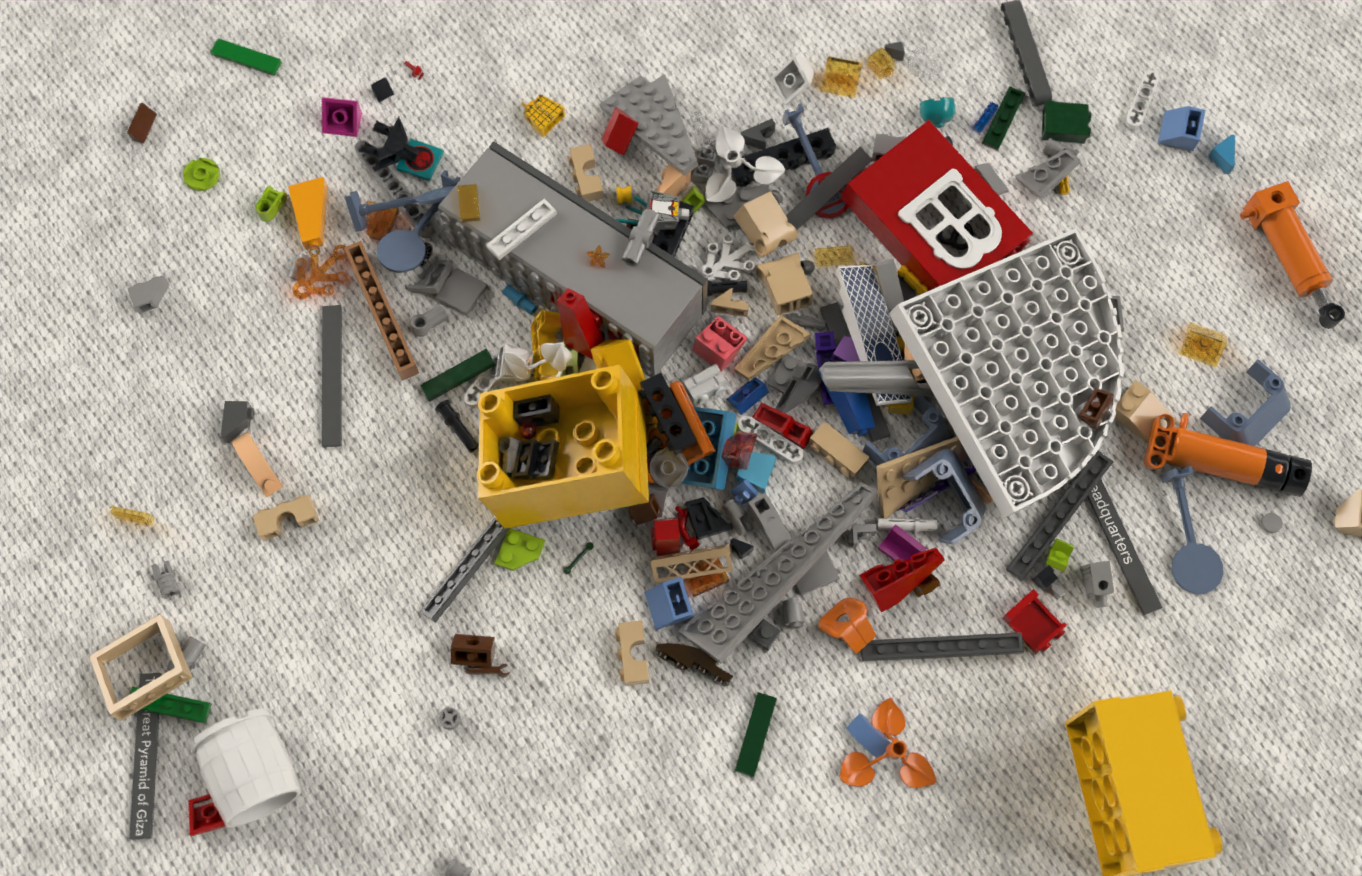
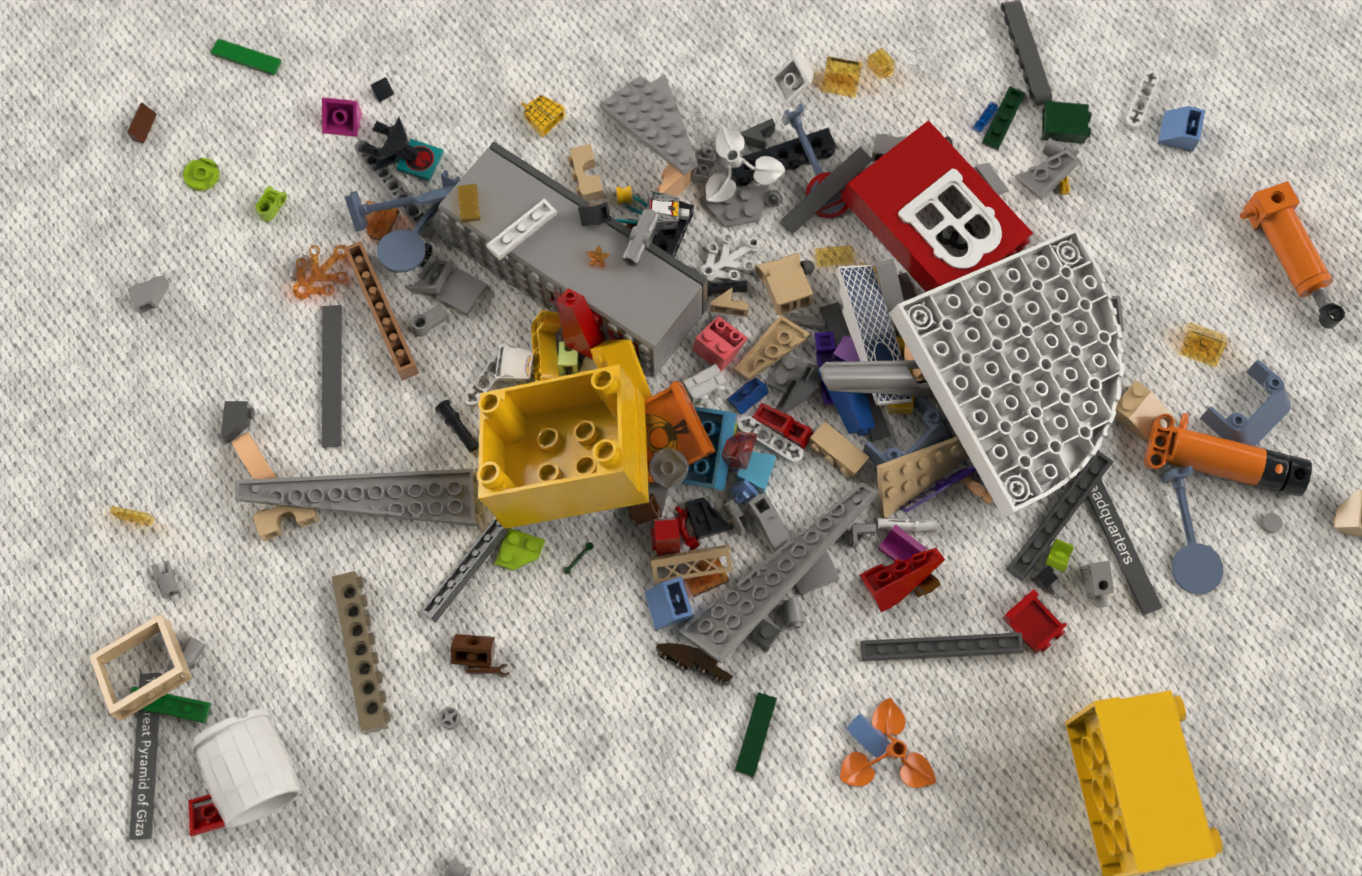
(309, 206): light orange slope -> none
(342, 585): none -> dark tan brick
(413, 495): none -> light grey wing
(416, 70): red hand -> none
(457, 375): dark green tile -> none
(509, 447): light grey piece -> none
(520, 299): dark azure pin -> none
(528, 431): clear red hinge -> none
(535, 460): black slope -> none
(537, 411): black brick -> none
(552, 352): white plant -> none
(594, 214): none -> black panel
(619, 131): red slope -> none
(633, 671): tan arch -> none
(653, 445): black pin -> none
(658, 385): black brick -> none
(694, 198): lime slope -> none
(741, 548): black slope -> none
(765, 224): tan piece -> none
(856, 631): orange piece -> none
(895, 50): dark grey slope -> none
(911, 280): yellow axle -> none
(938, 111): teal cylinder -> none
(947, 466): sand blue windscreen -> none
(1096, 408): reddish brown slope -> none
(1224, 154): dark azure slope -> none

